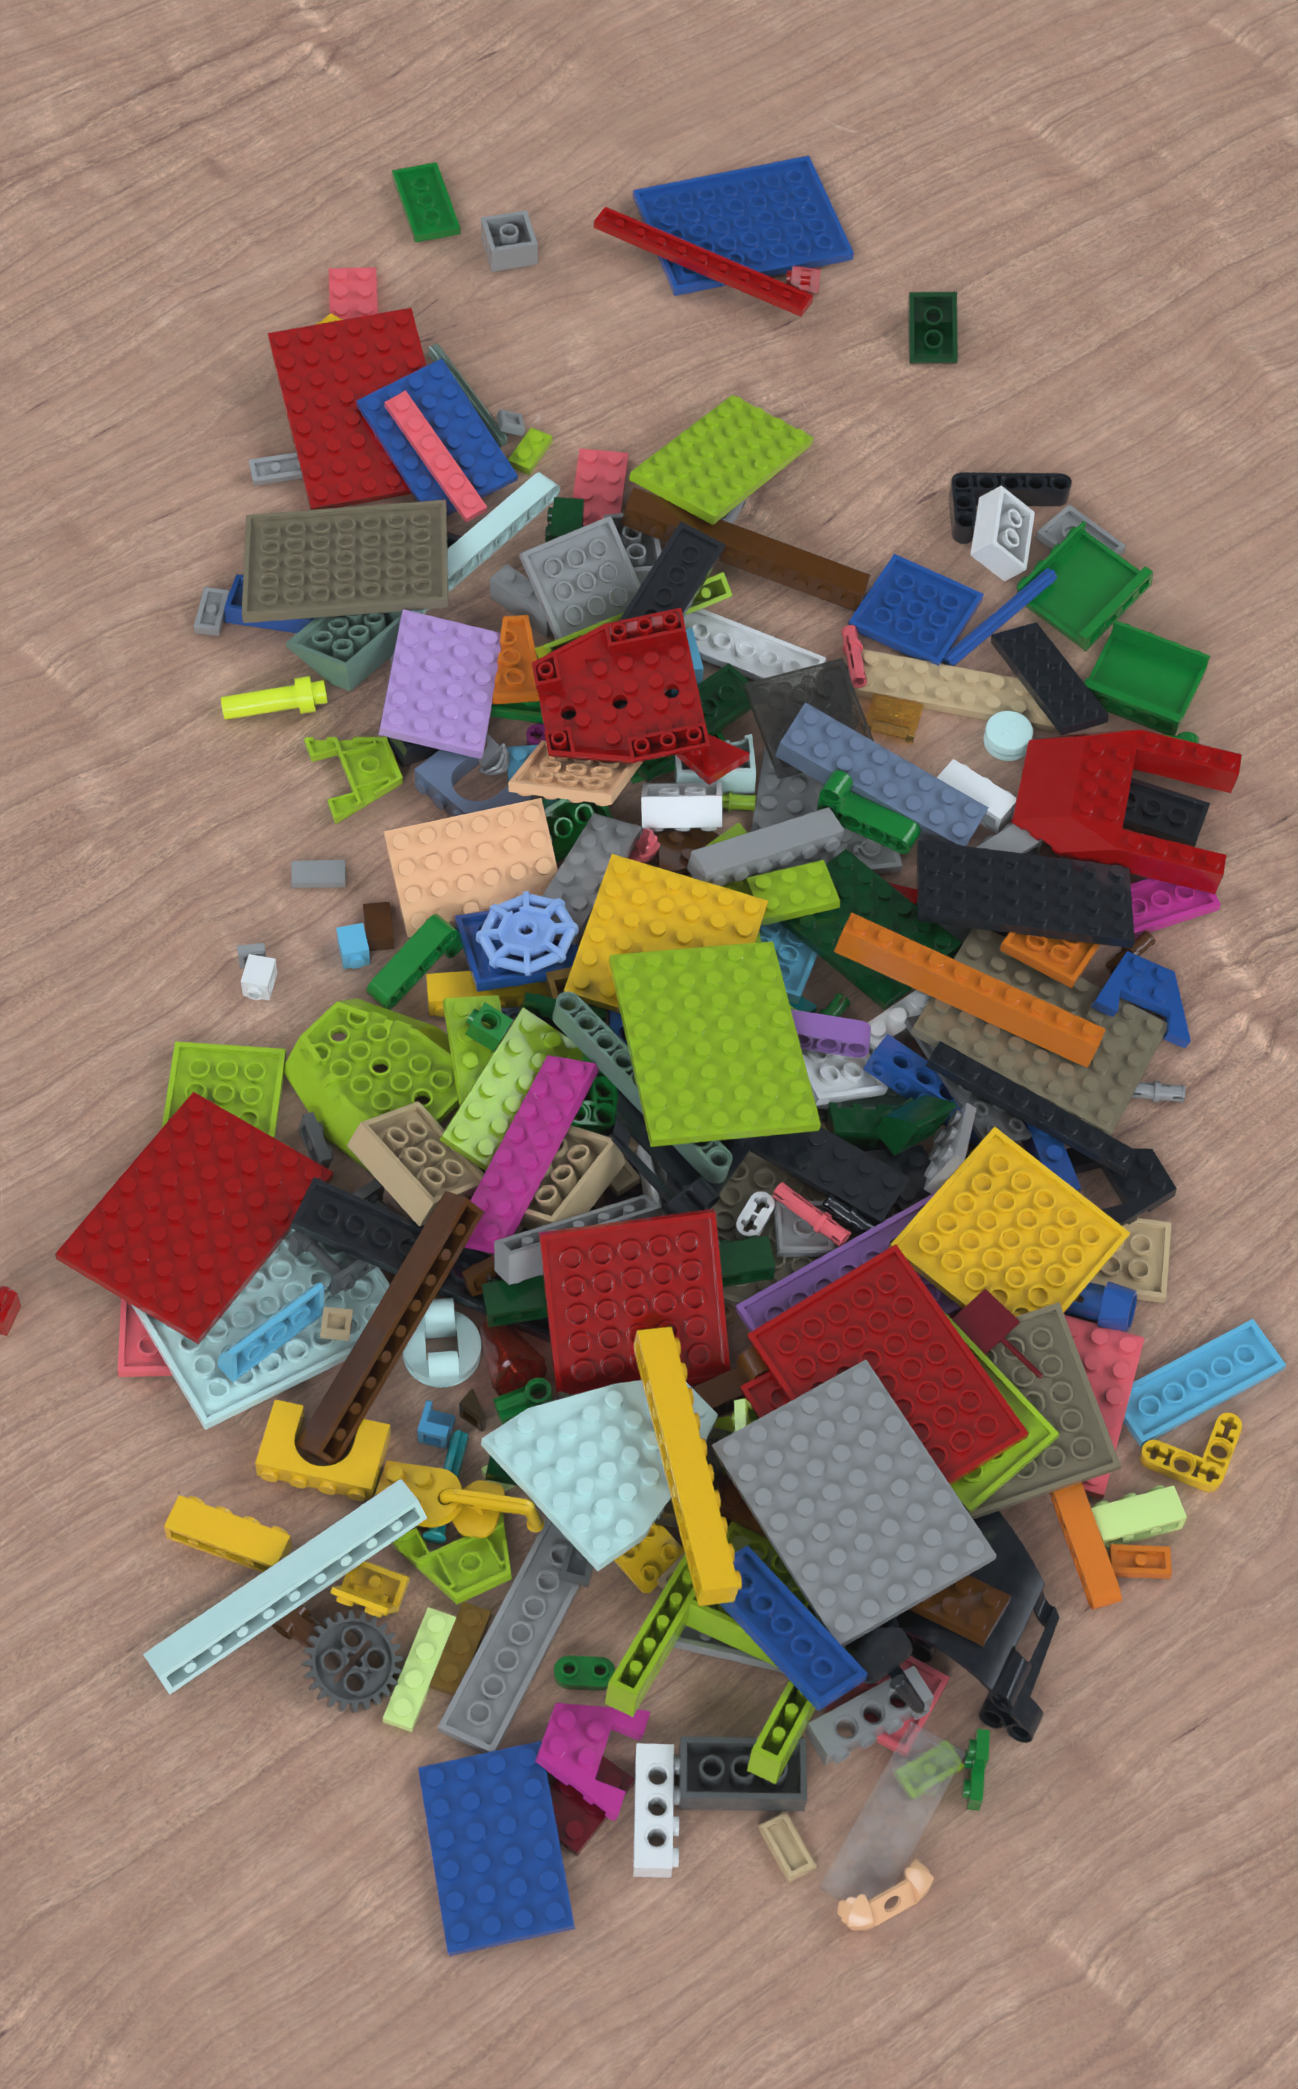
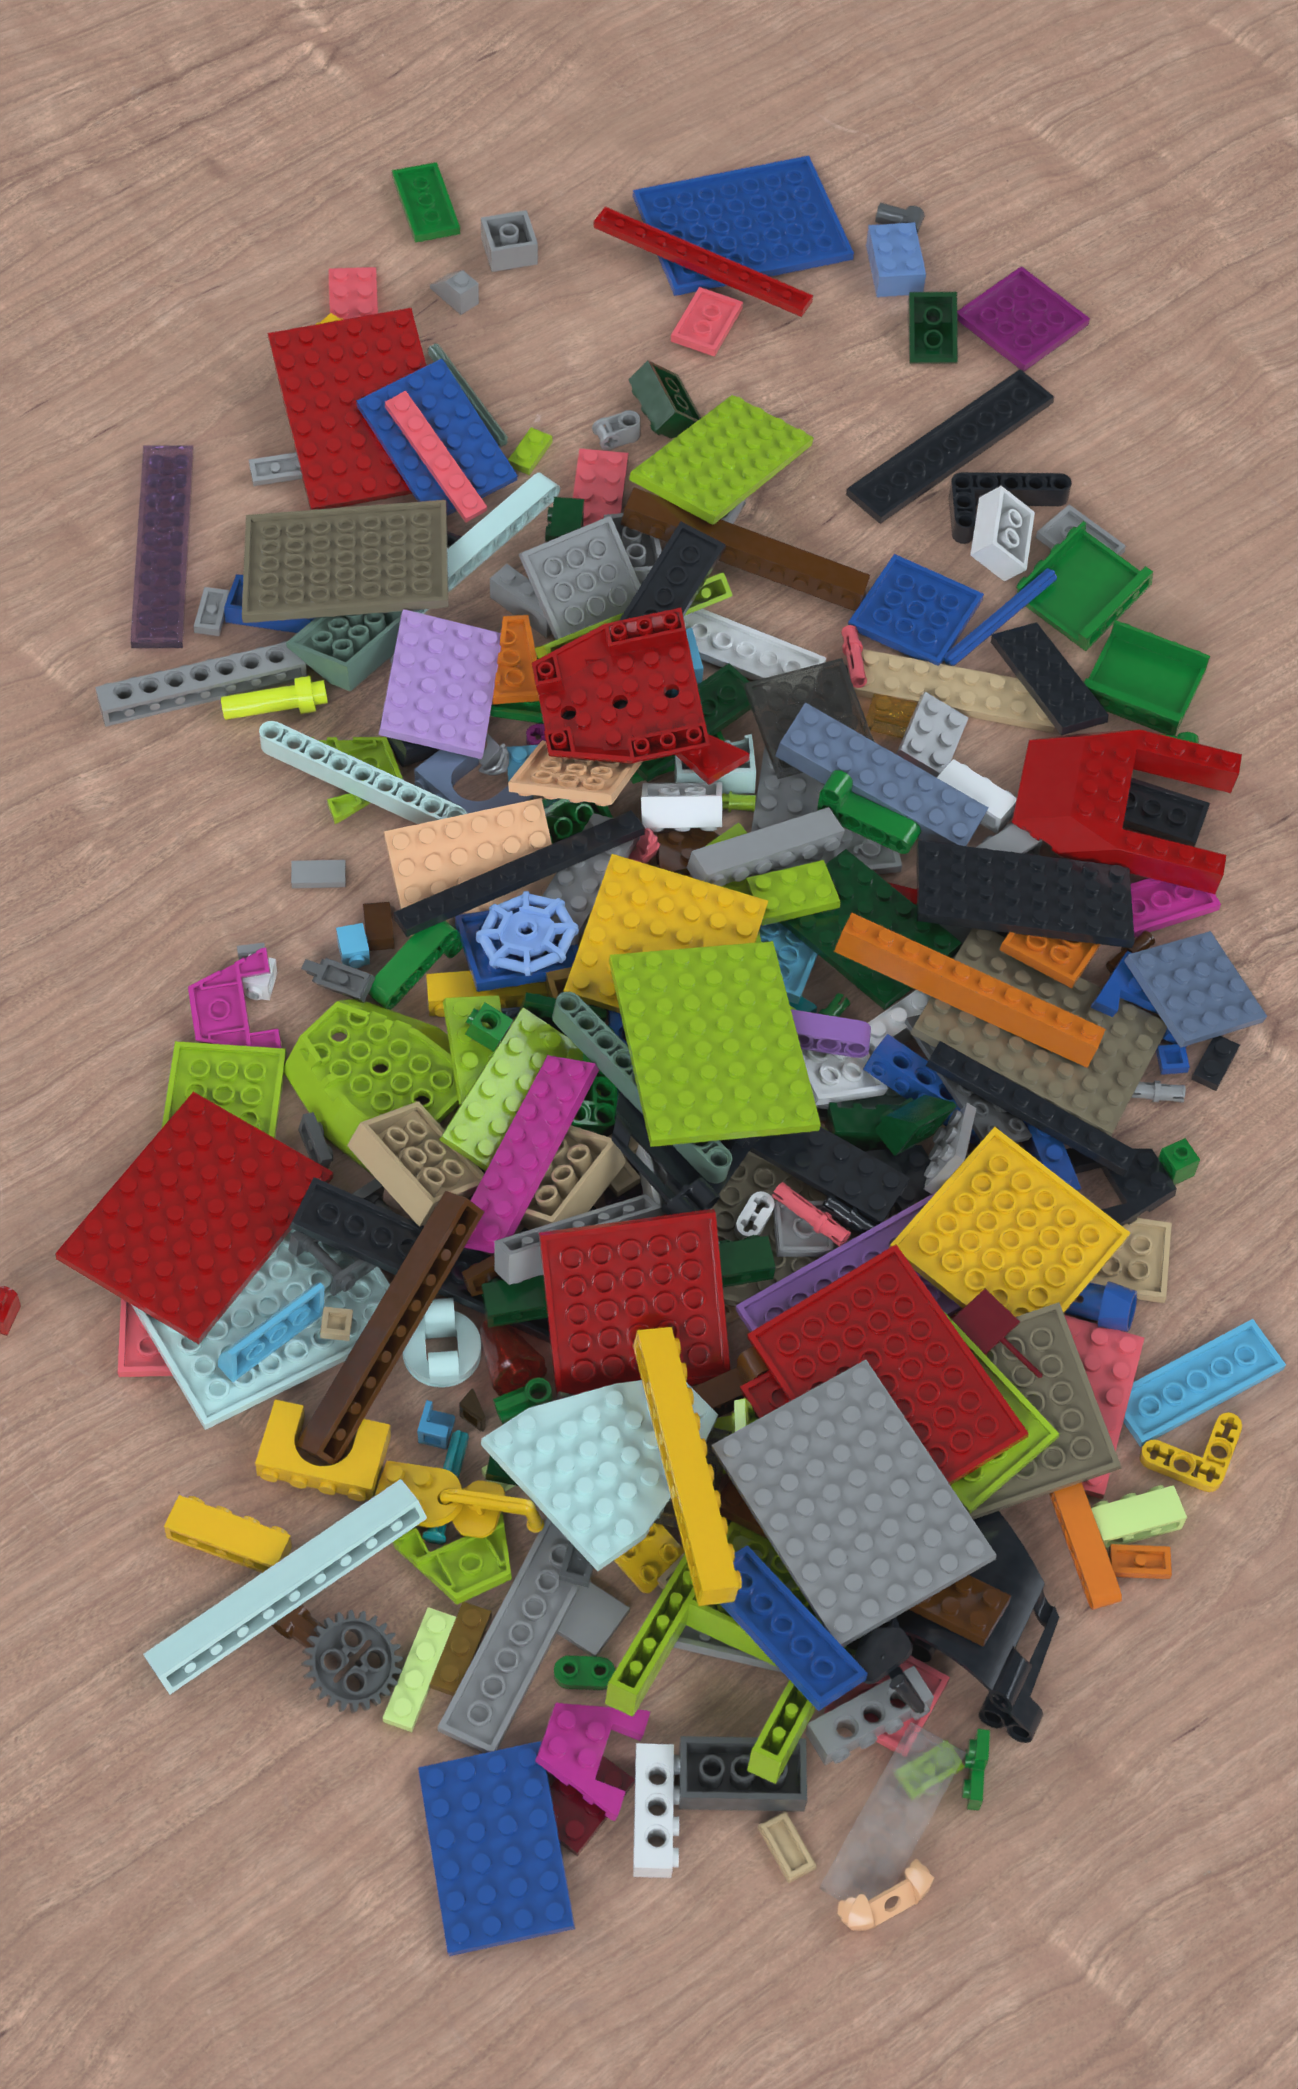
(162, 547): none -> clear purple plate
(198, 683): none -> light grey brick
(221, 1007): none -> dark pink wing
(340, 978): none -> dark grey hinge
(373, 1587): yellow bracket -> none
(377, 785): none -> light aqua beam
(458, 291): none -> light grey slope
(510, 422): light grey tile -> none
(518, 873): none -> black plate
(592, 1619): none -> light grey tile
(619, 429): none -> light grey piece
(663, 400): none -> dark green slope
(706, 321): none -> coral plate
(804, 278): brick -> none
(892, 215): none -> dark grey piece
(895, 259): none -> medium blue brick
(932, 735): none -> light grey plate
(949, 446): none -> black plate
(1007, 735): light aqua head -> none
(1022, 318): none -> magenta plate
(1172, 1059): none -> blue plate
(1179, 1161): none -> green brick
(1195, 989): none -> sand blue plate
(1215, 1062): none -> black plate

